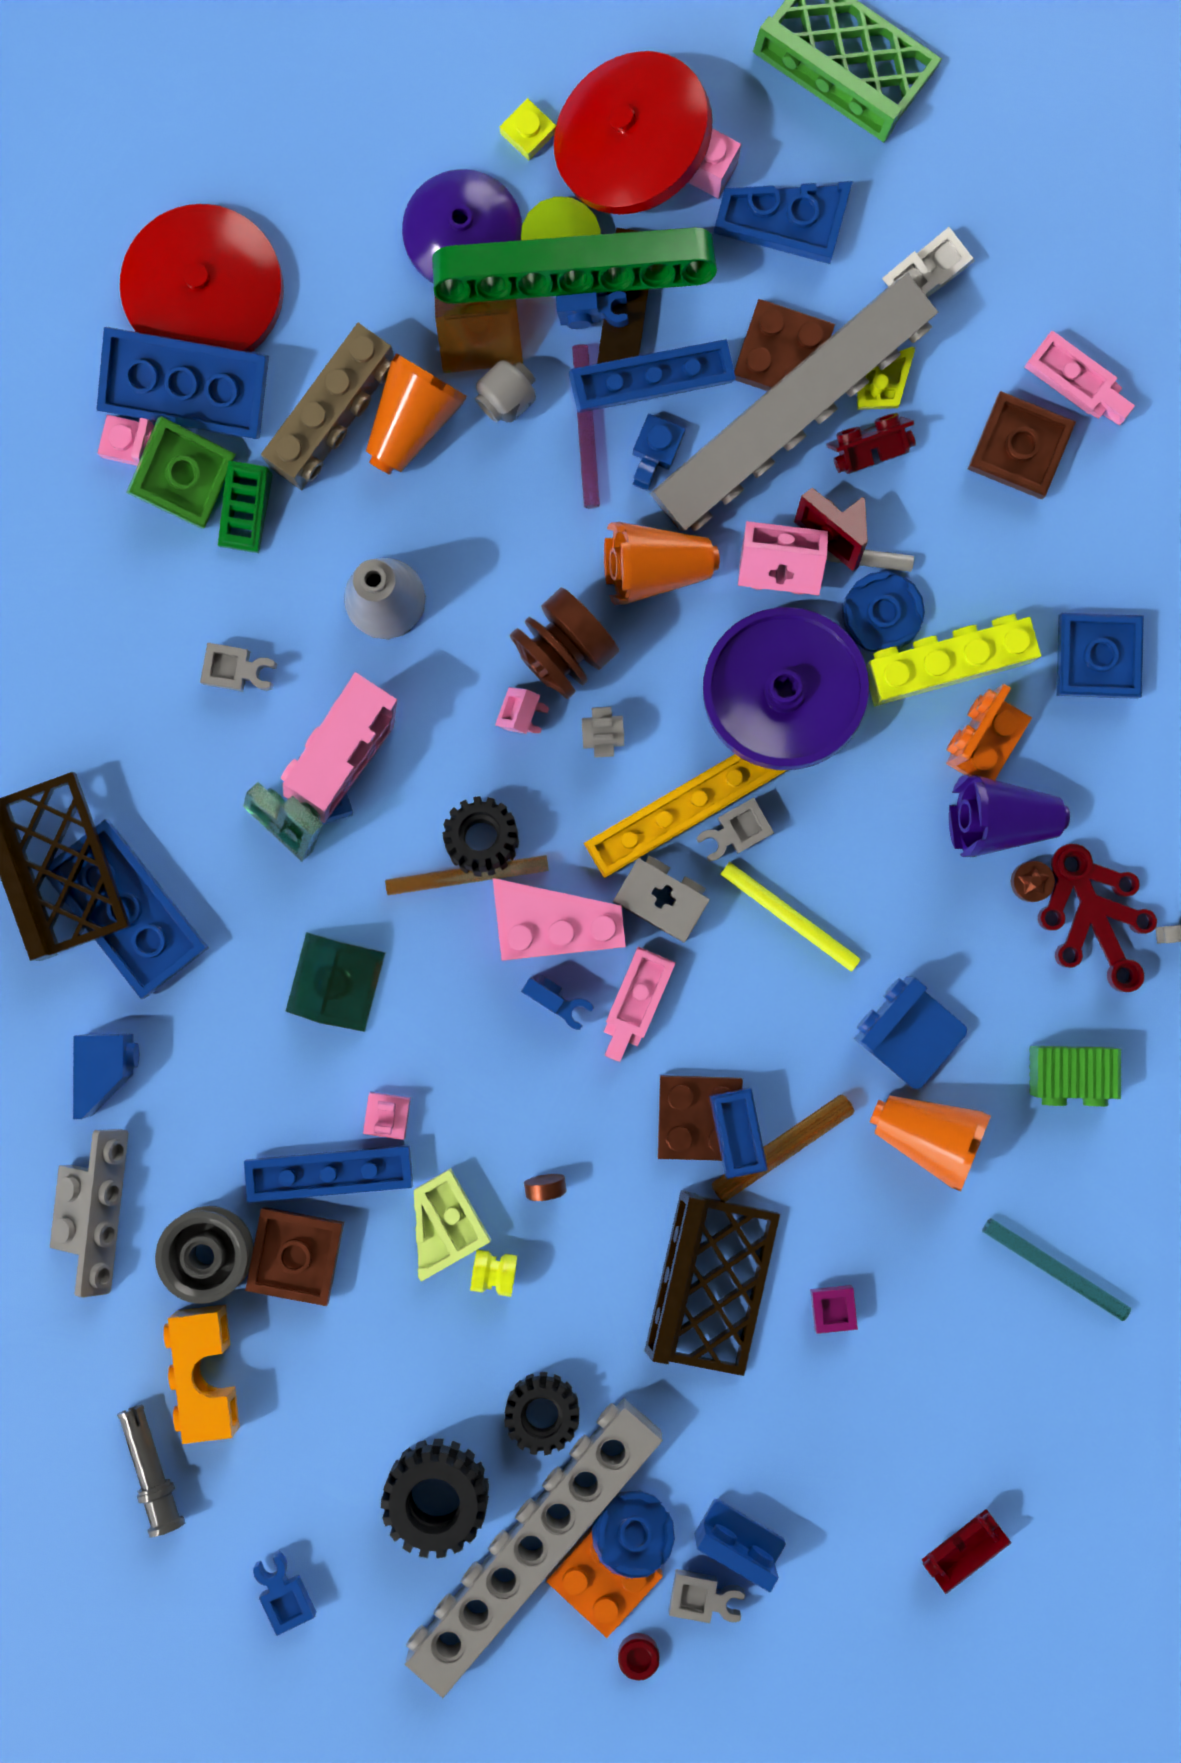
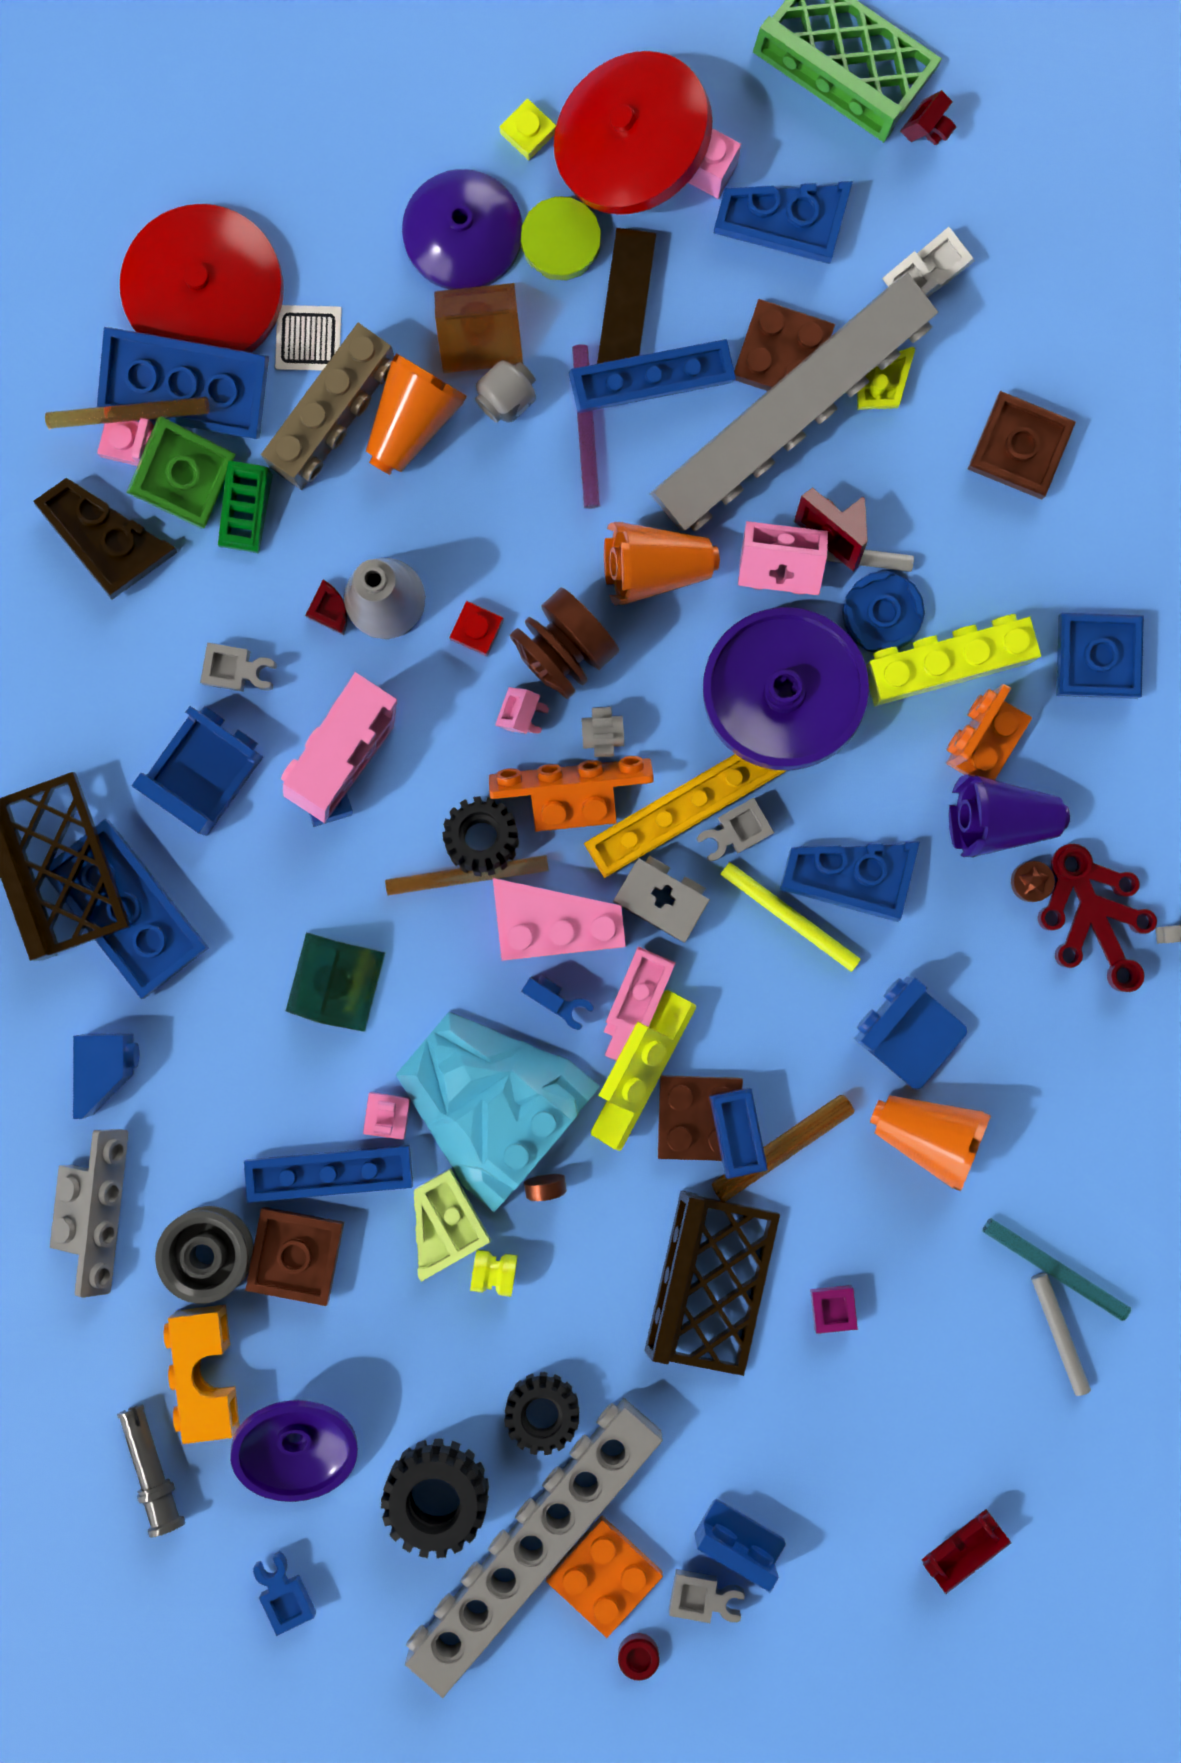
(103, 540): none -> dark brown wing
(127, 412): none -> clear orange bar
(200, 770): none -> blue panel
(291, 822): plate -> none
(294, 1451): none -> dark purple dish
(307, 336): none -> white sticker
(328, 608): none -> dark red tile
(476, 628): none -> red plate
(492, 1102): none -> medium azure wedge
(572, 794): none -> orange bracket
(573, 265): green beam -> none
(582, 310): blue plate -> none
(633, 1535): blue tile -> none
(640, 1069): none -> neon yellow bracket
(656, 447): blue plate -> none
(856, 445): dark red hinge -> none
(856, 877): none -> blue wing
(929, 120): none -> dark red tile
(1061, 1334): none -> light grey bar
(1075, 1073): bright green brick -> none
(1079, 379): bright pink hinge -> none

